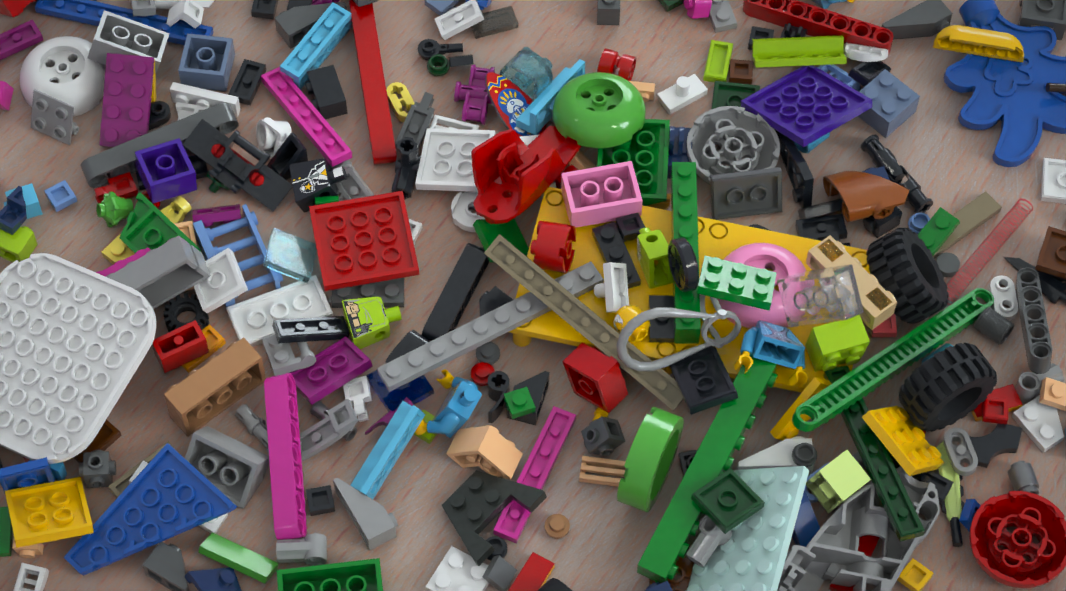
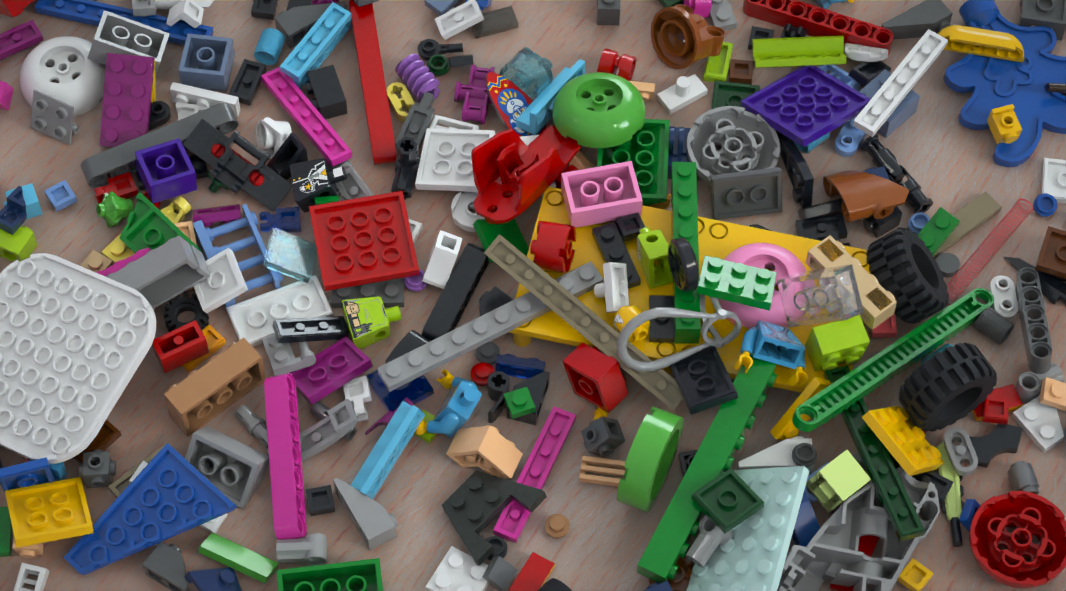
(96, 262): none -> tan plate
(269, 46): none -> medium azure piece
(285, 219): none -> clear blue plate
(415, 283): none -> medium lavender plate
(417, 77): none -> medium lavender piece
(442, 259): none -> white slope
(519, 367): none -> clear blue plate
(684, 37): none -> dark orange piece
(852, 135): none -> light blue plate
(900, 83): none -> white plate
(1004, 124): none -> yellow brick
(1045, 205): none -> blue plate

